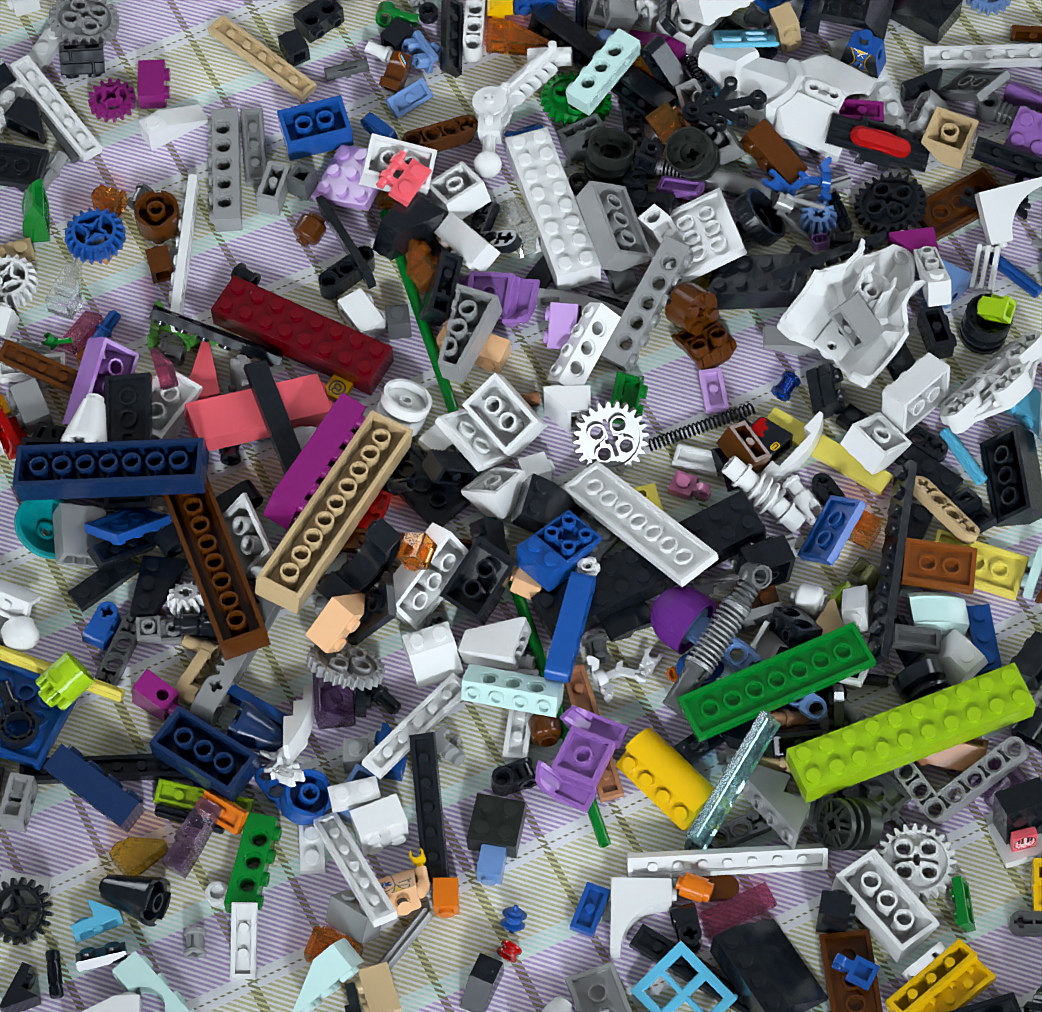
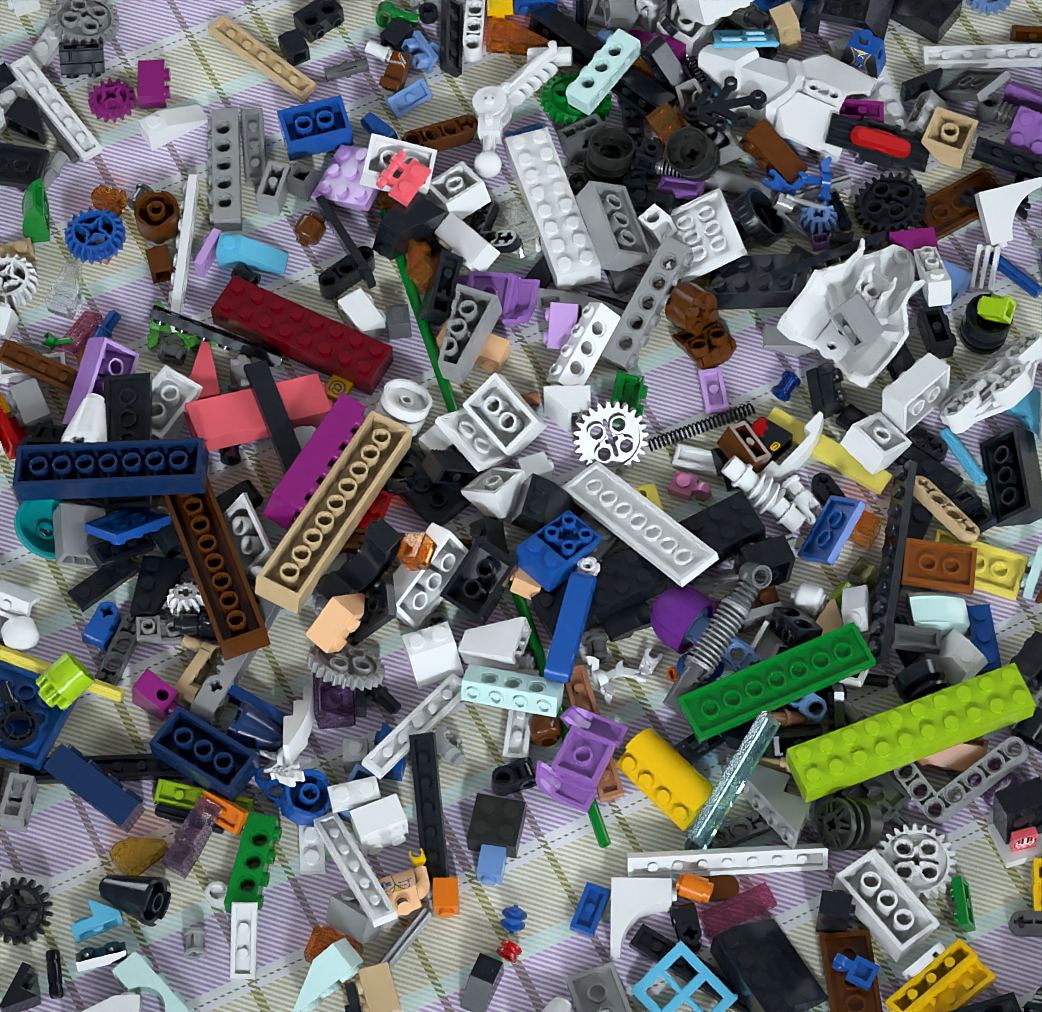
(164, 370): clear pink slope -> none
(203, 260): none -> lavender plate
(257, 256): none -> medium azure slope

